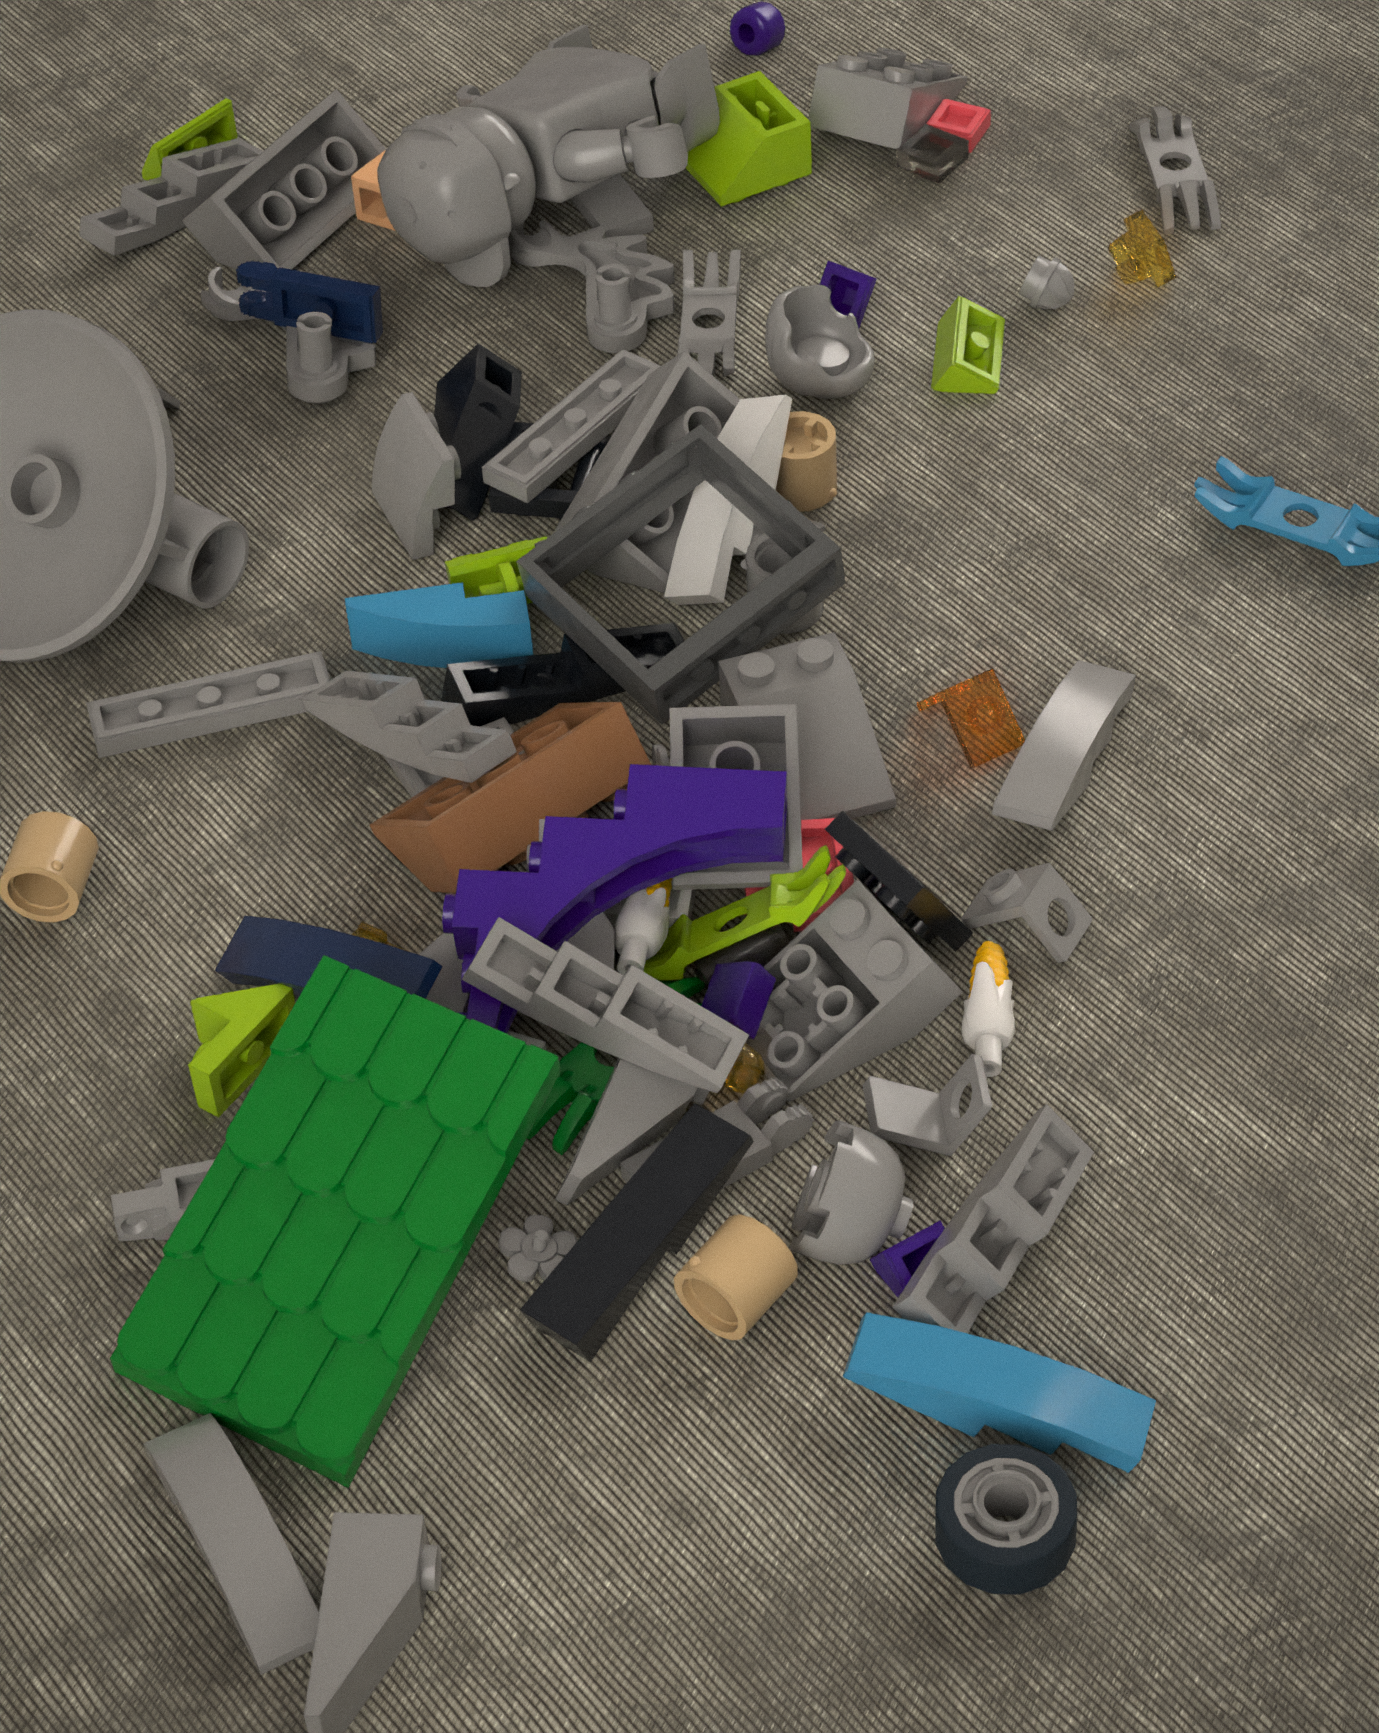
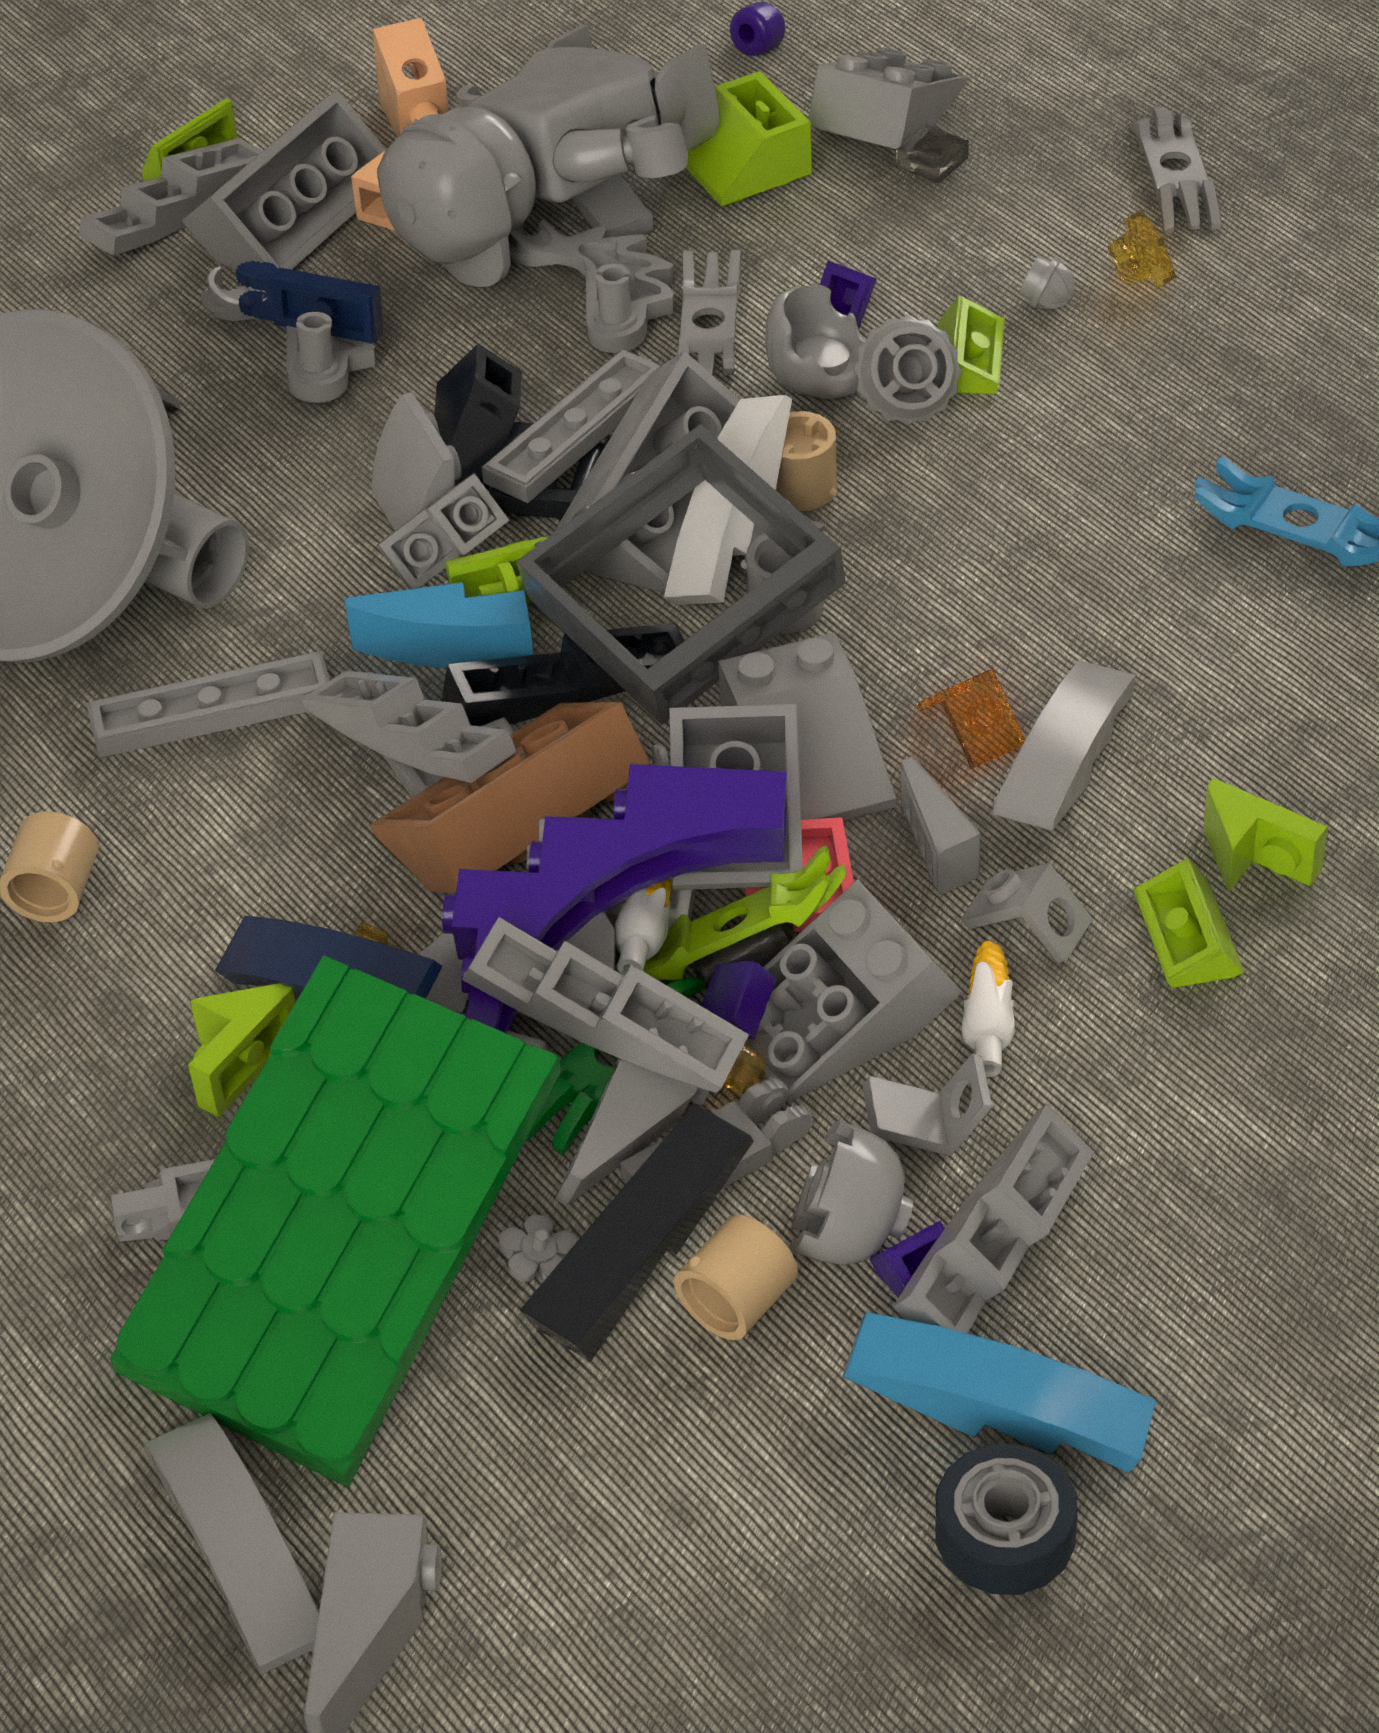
(404, 97): none -> light nougat torso
(442, 532): none -> light grey slope
(895, 884): black plate -> none
(907, 370): none -> light grey piece
(940, 828): none -> light grey slope
(962, 120): coral tile -> none
(1187, 927): none -> lime slope
(1255, 830): none -> lime slope

